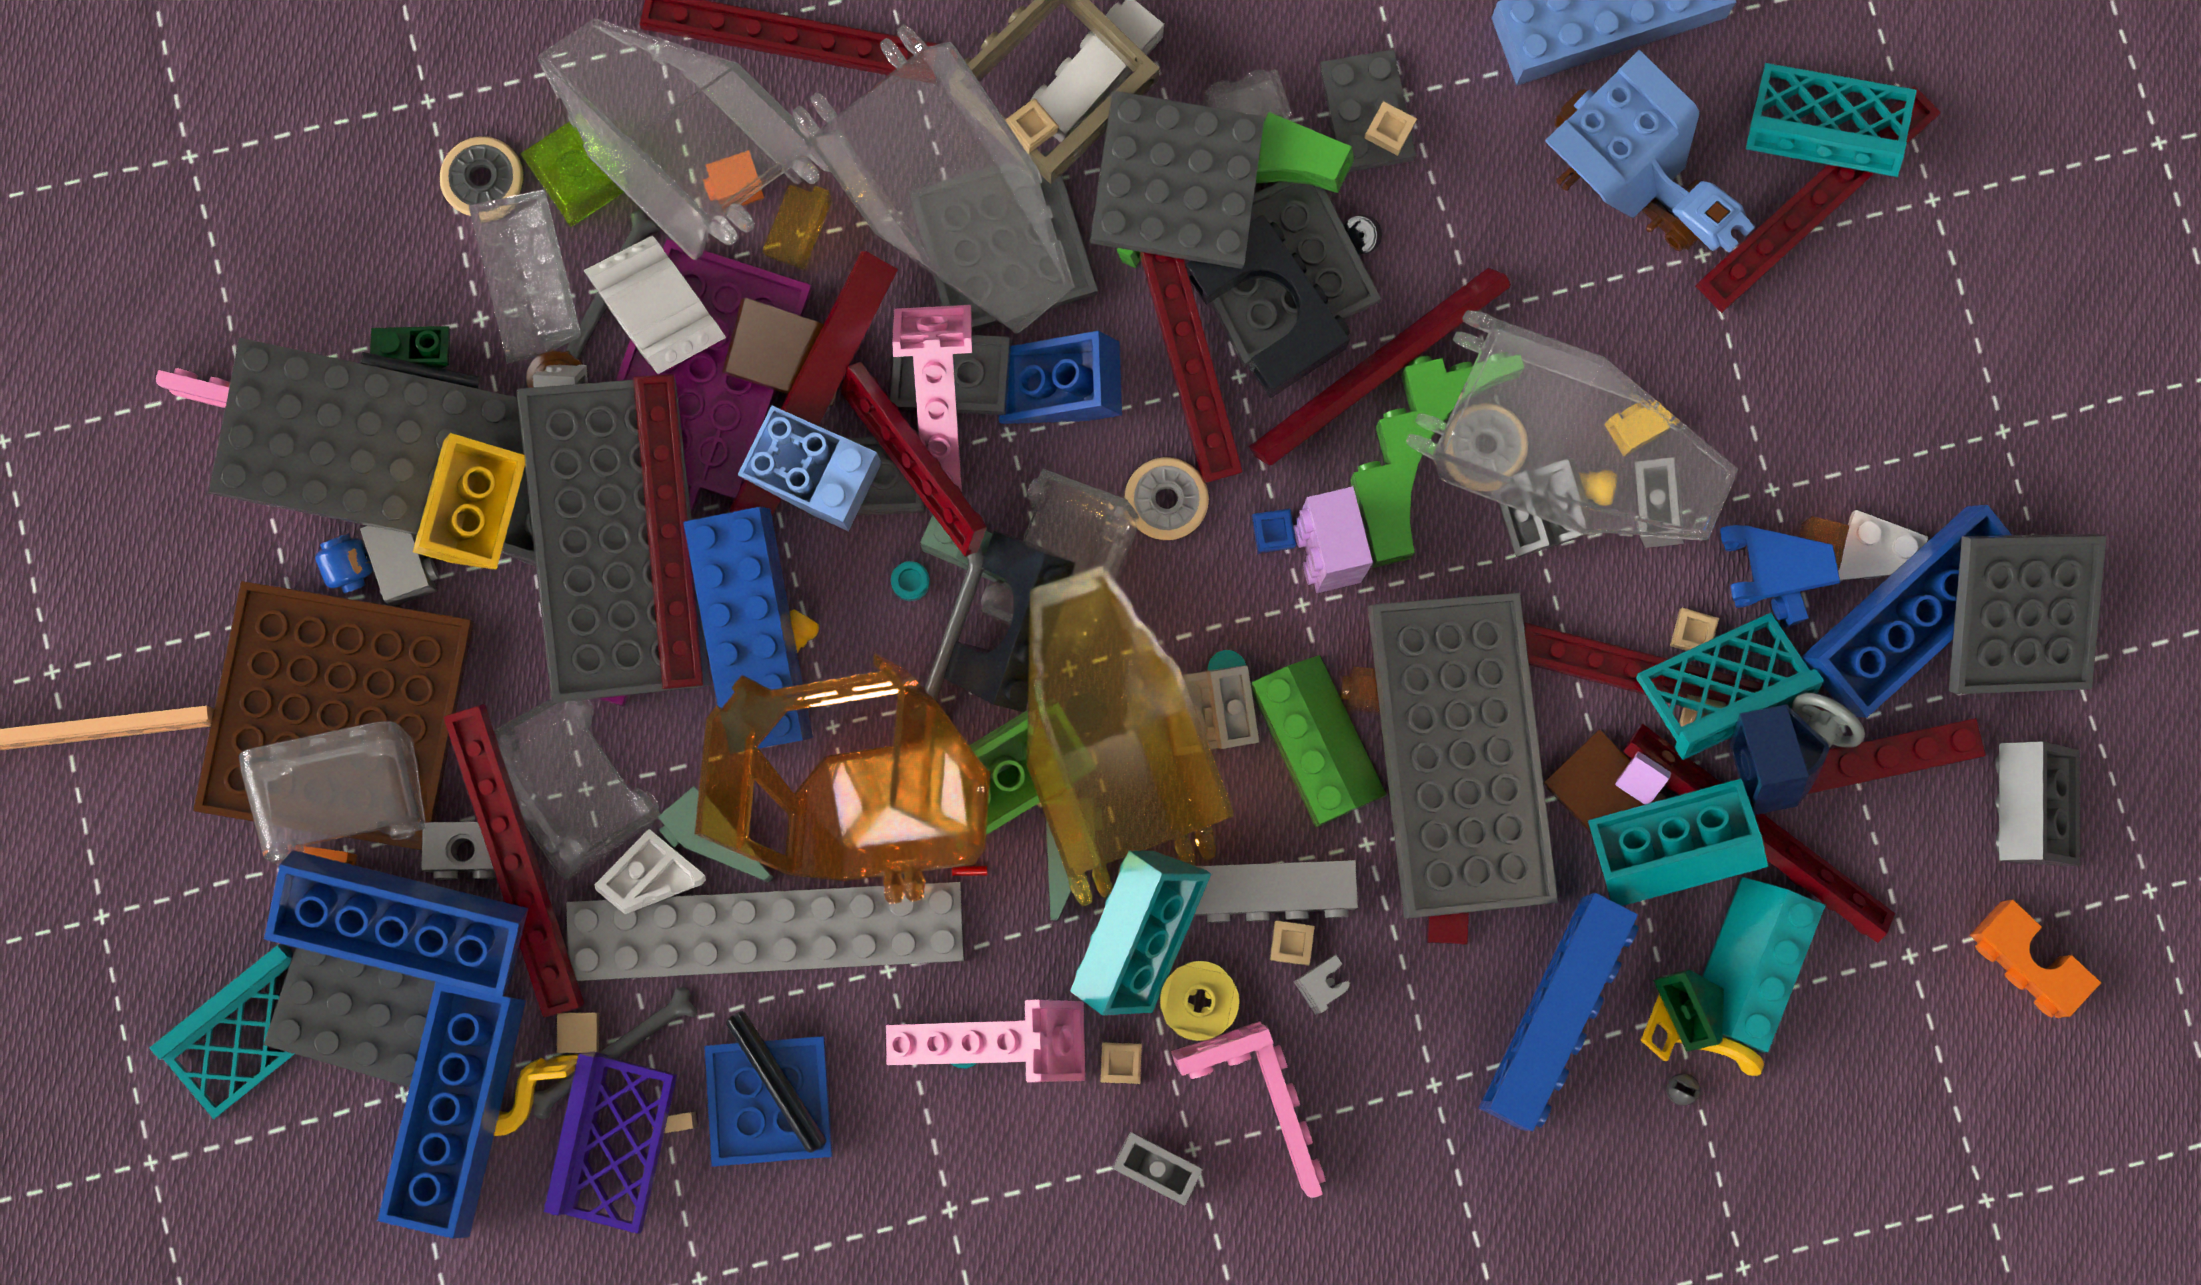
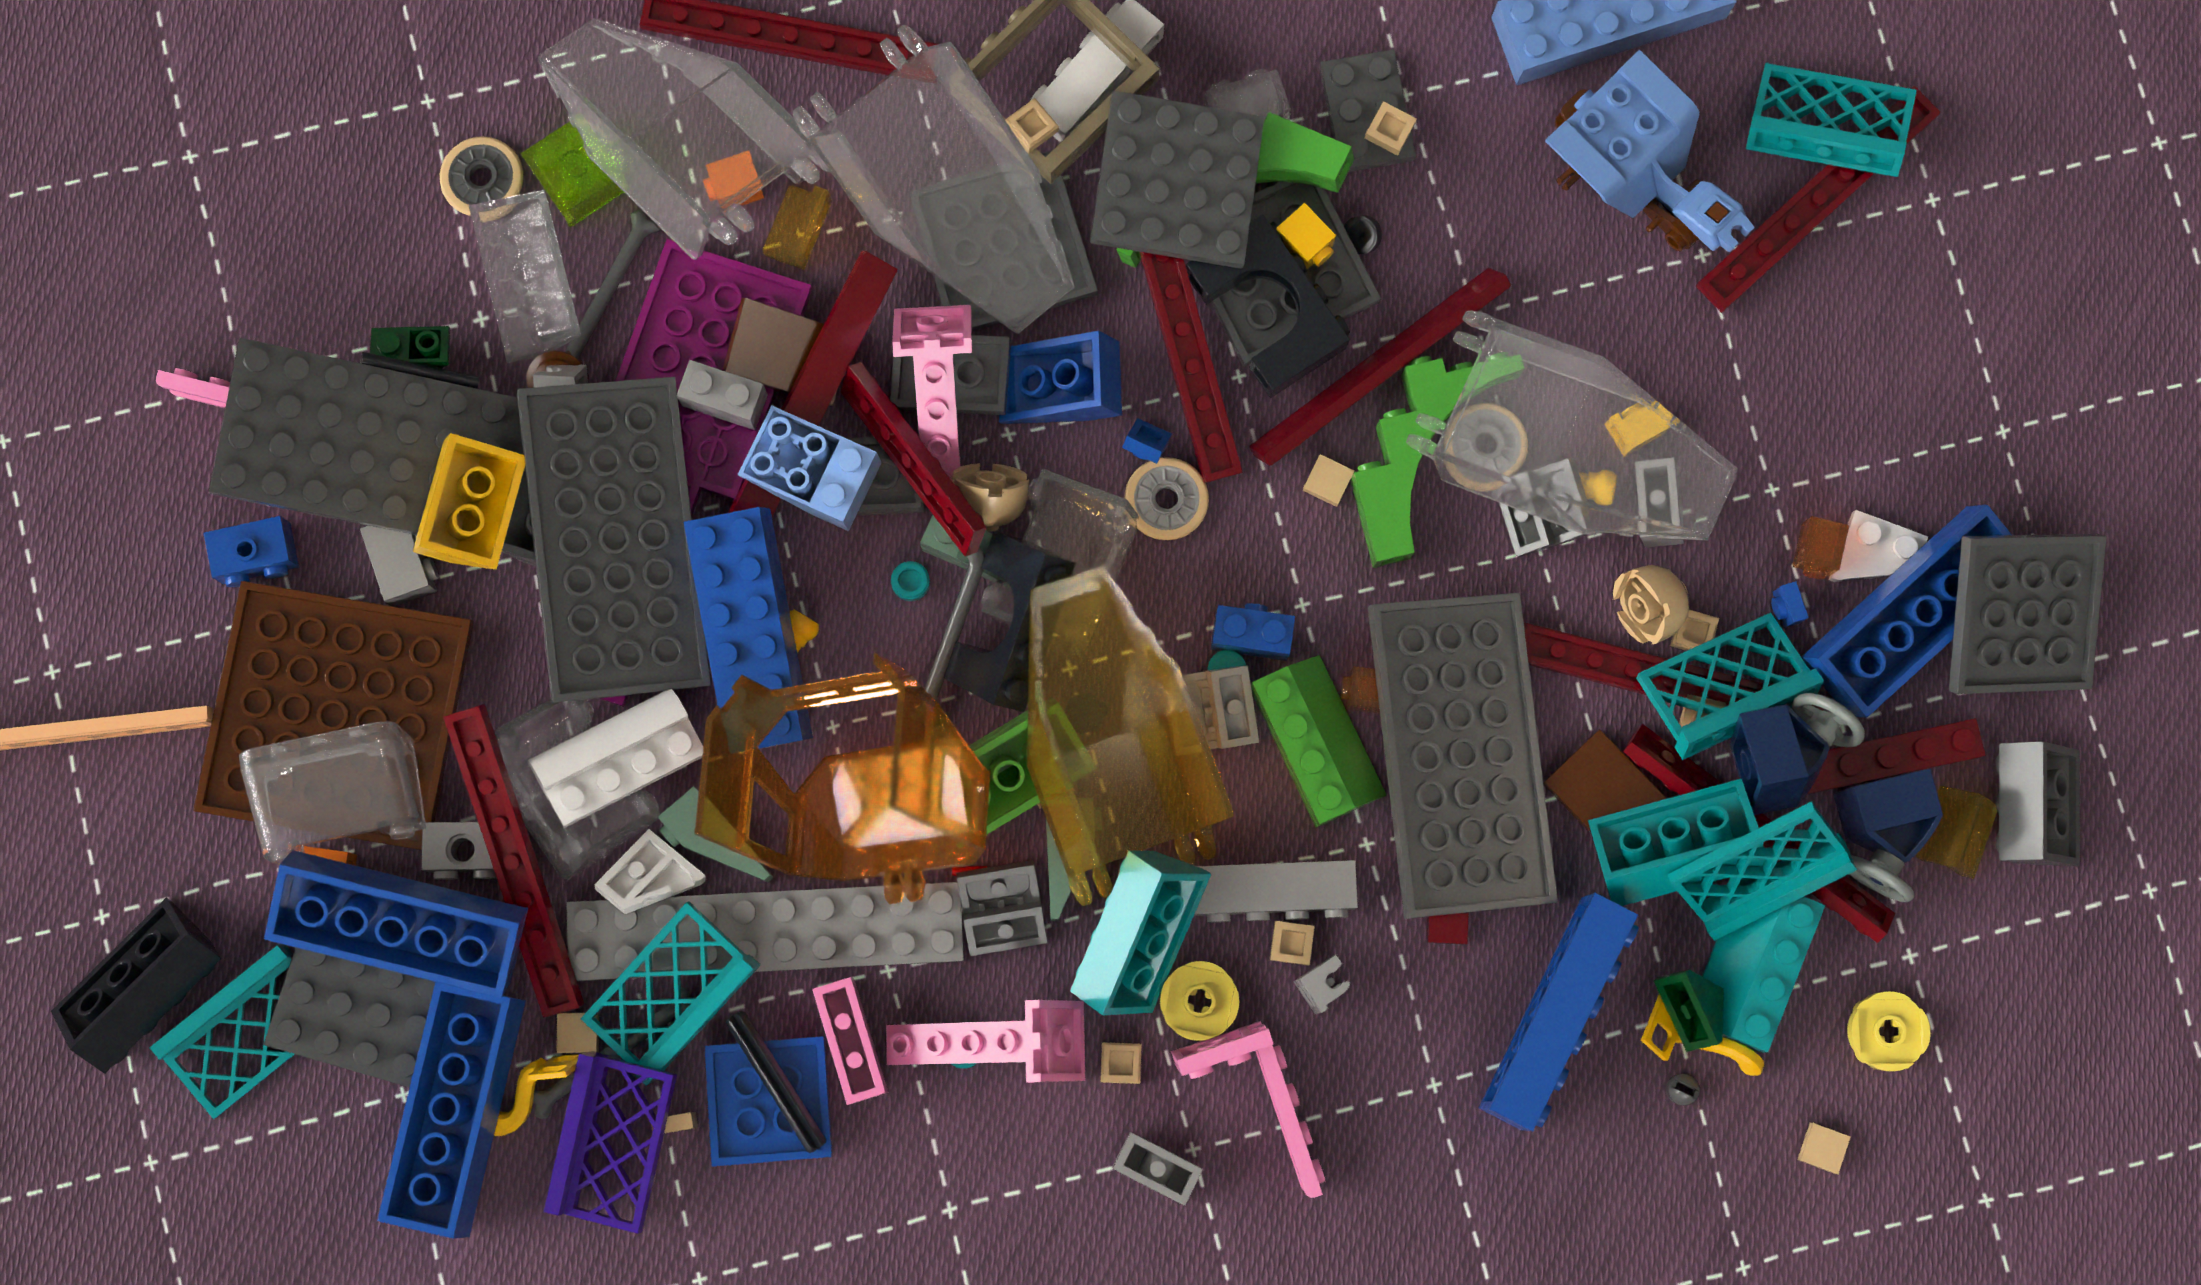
(135, 986): none -> black slope
(251, 551): none -> blue brick
(344, 563): blue head -> none
(617, 757): none -> white brick
(654, 304): white slope -> none
(666, 533): dark red tile -> none
(695, 1016): none -> teal fence
(722, 395): none -> light grey brick
(850, 1040): none -> bright pink brick
(993, 494): none -> tan cylinder
(1001, 908): none -> dark grey slope
(1147, 441): none -> blue plate
(1253, 631): none -> blue brick
(1273, 531): blue tile -> none
(1307, 236): none -> yellow brick
(1328, 480): none -> tan tile
(1333, 540): lavender brick -> none
(1643, 778): lavender tile -> none
(1652, 603): none -> tan cylinder
(1766, 886): none -> teal fence
(1779, 563): blue flag -> none
(1824, 1148): none -> tan tile
(1893, 822): none -> dark blue piece
(1905, 1015): none -> light yellow plate
(1961, 831): none -> clear yellow panel
(2007, 938): orange arch -> none

